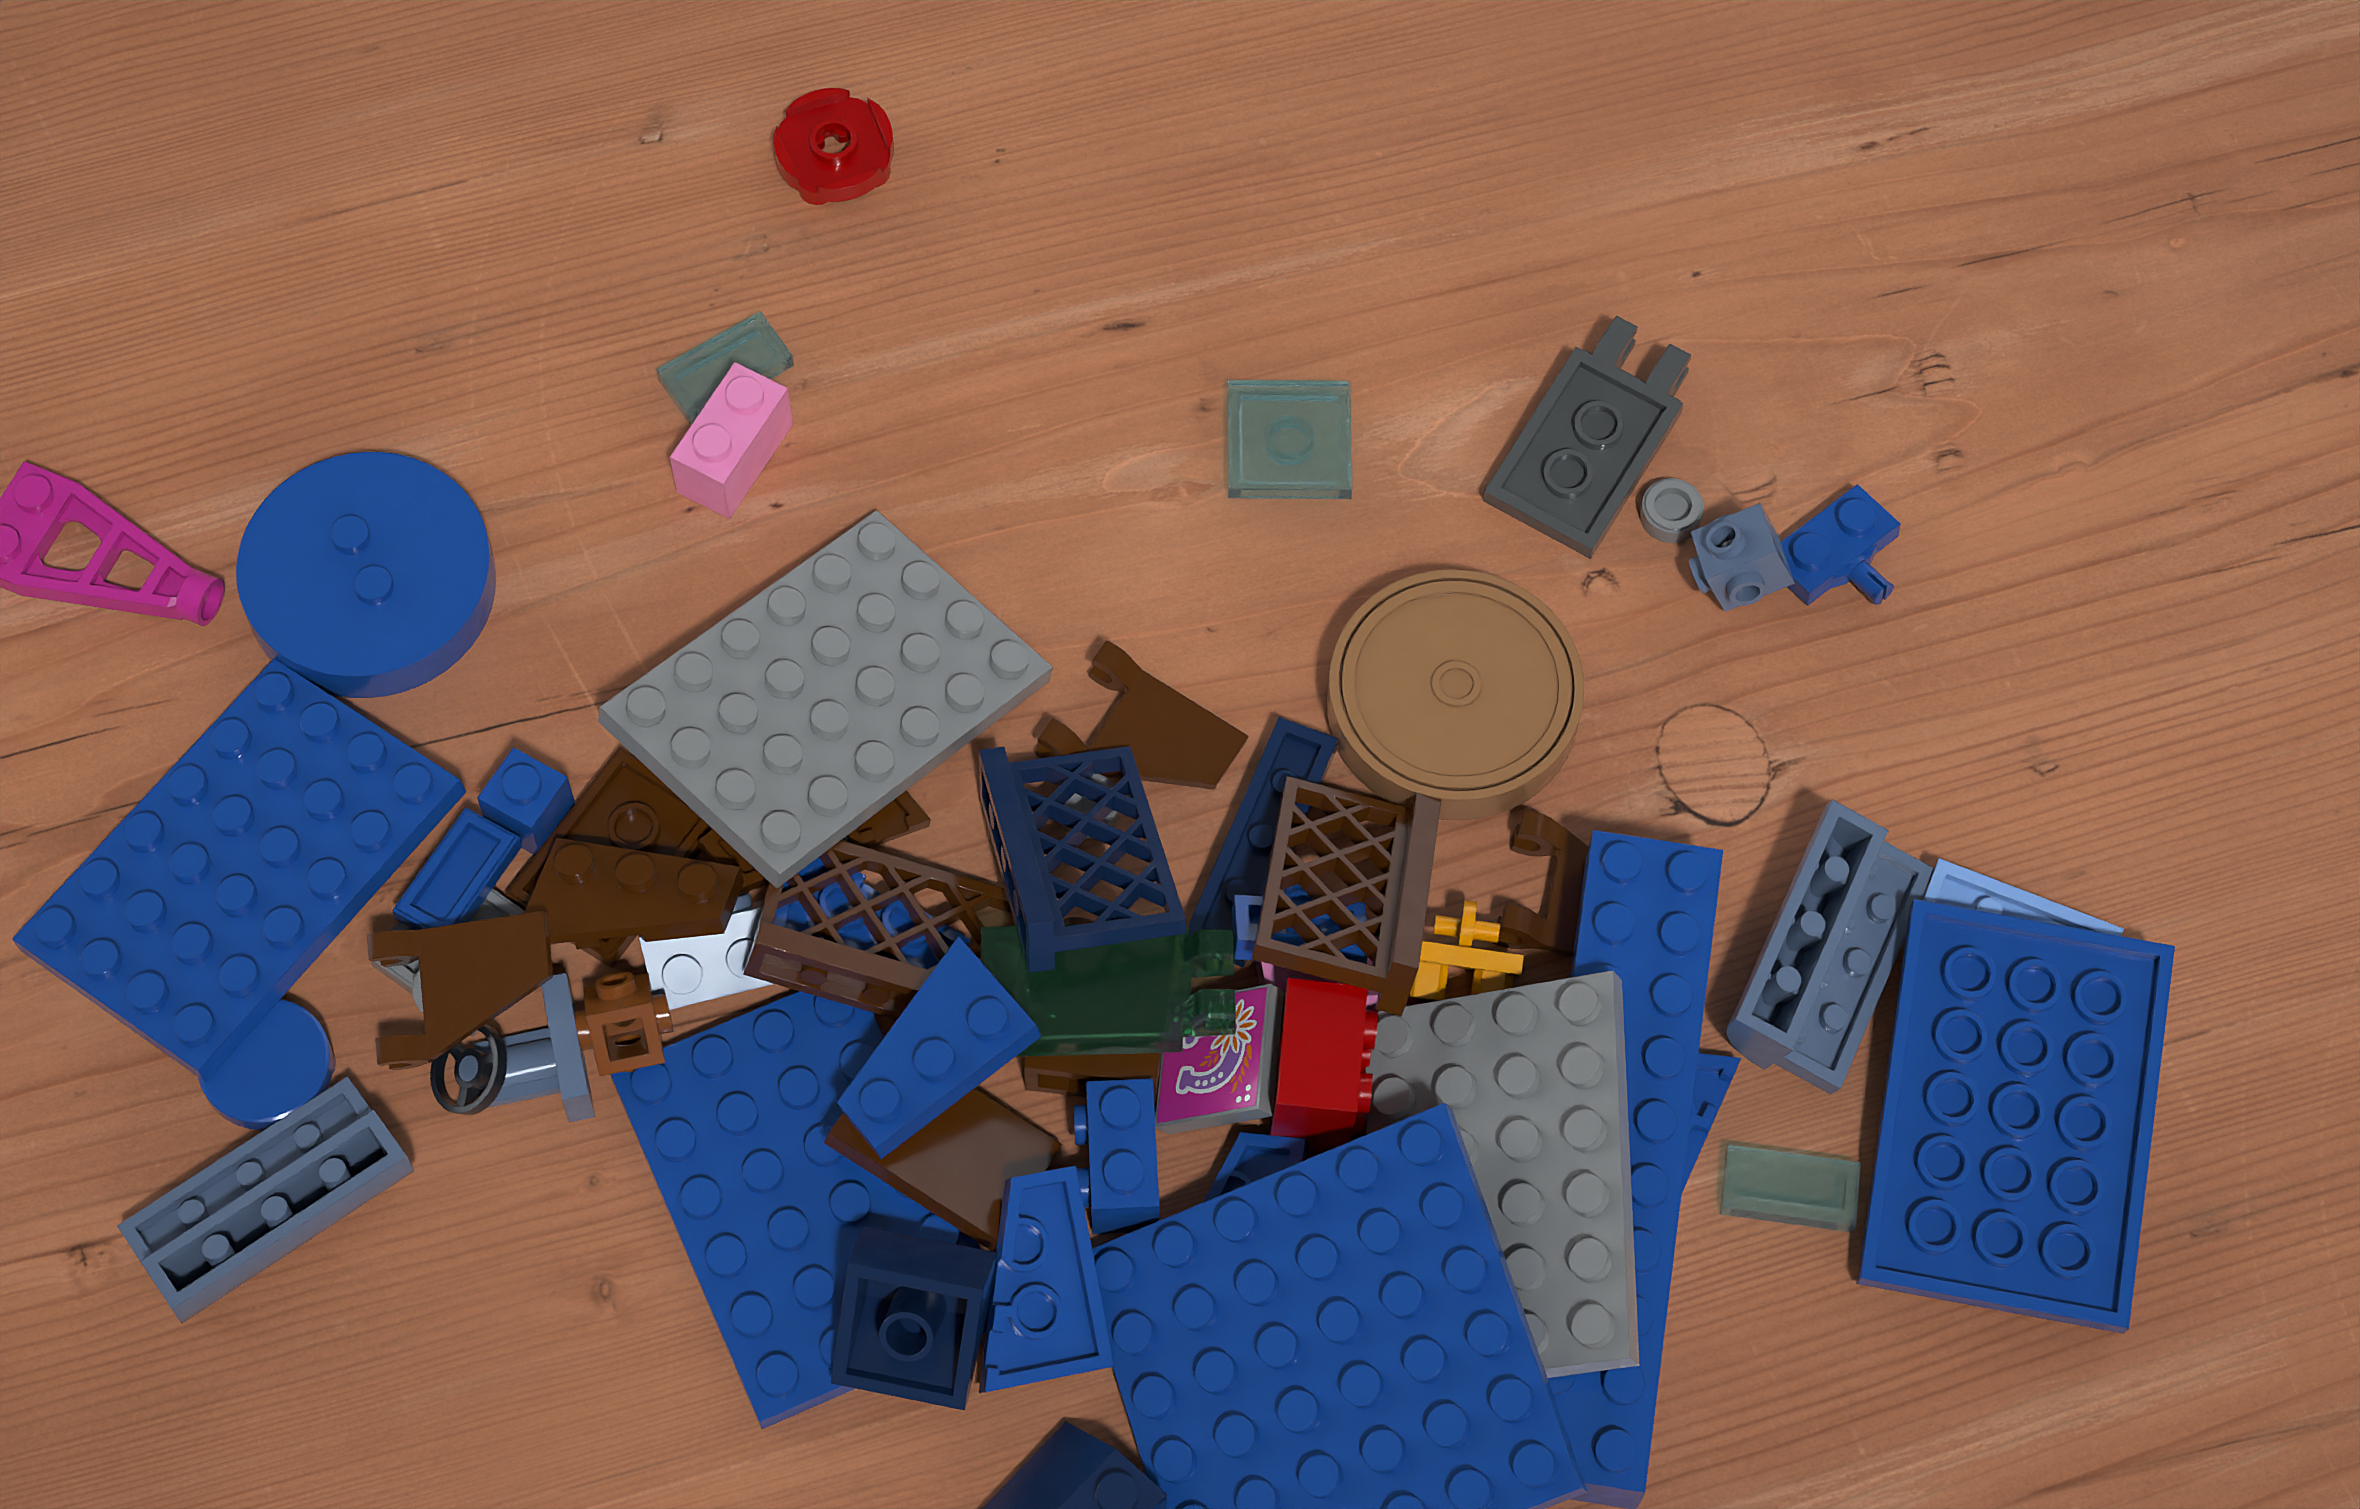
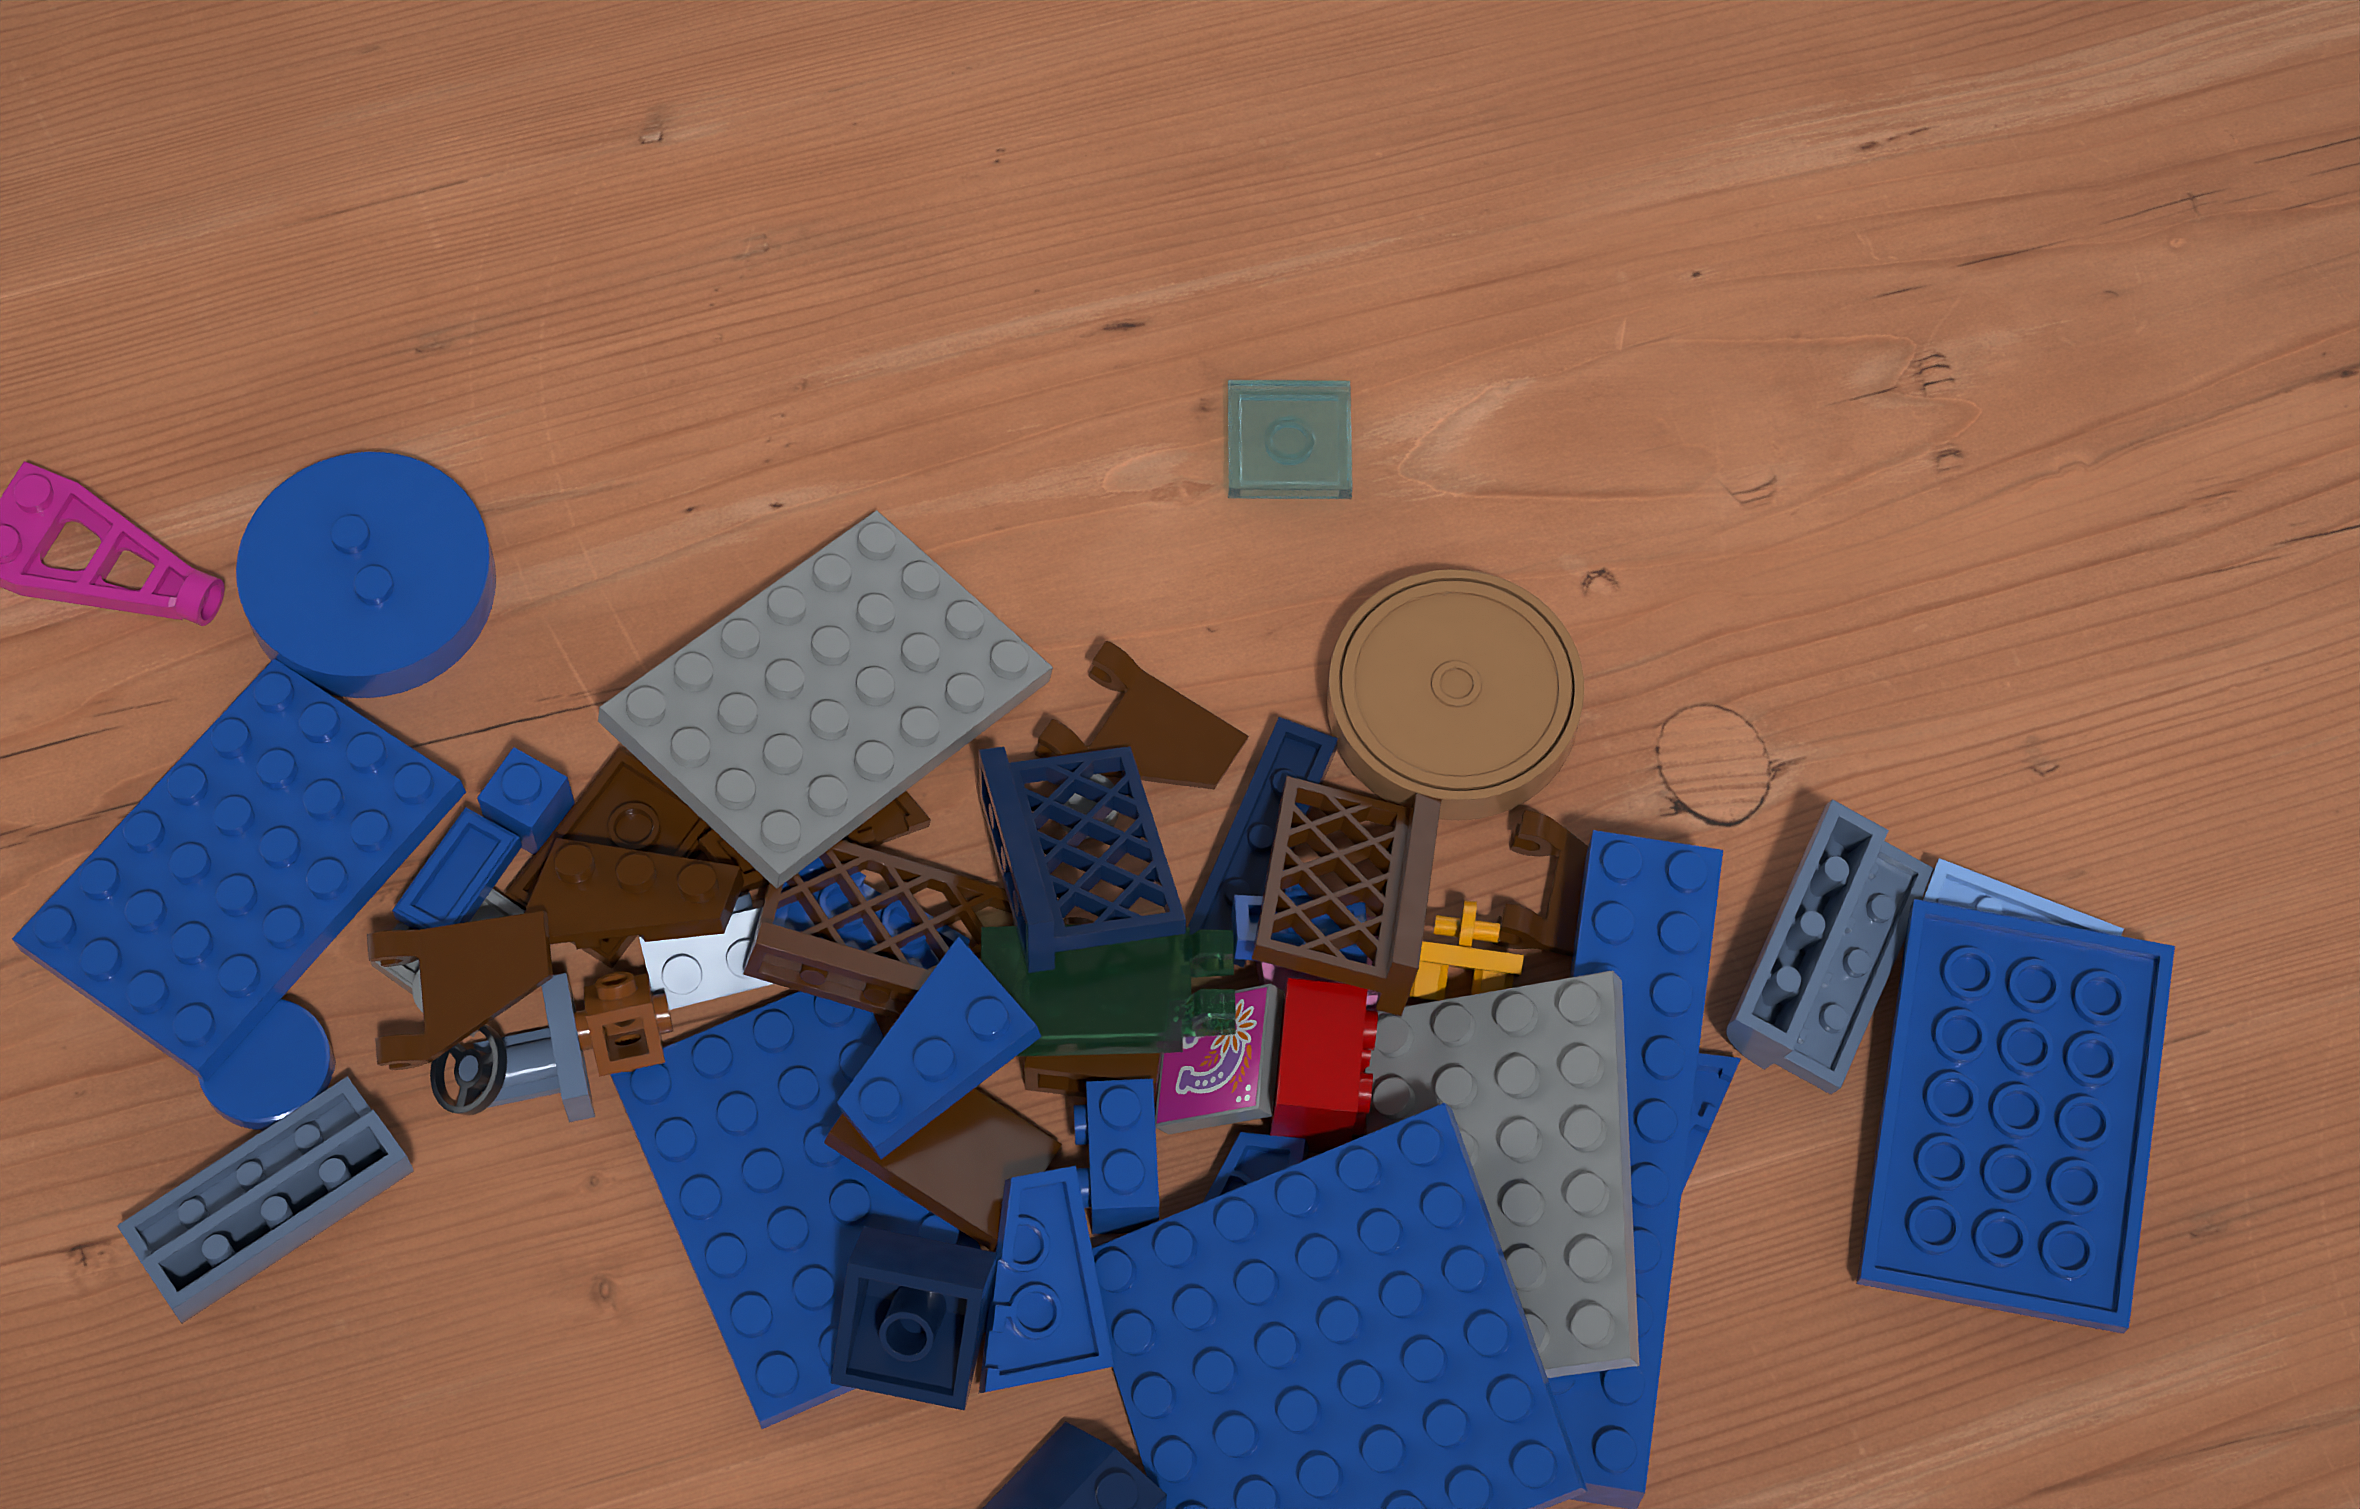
(697, 373): clear light blue tile -> none
(731, 440): bright pink piece -> none
(841, 175): red plate -> none
(1589, 441): dark grey tile -> none
(1671, 510): light grey tile -> none
(1740, 558): sand blue brick -> none
(1790, 1188): clear light blue tile -> none
(1840, 546): blue plate -> none

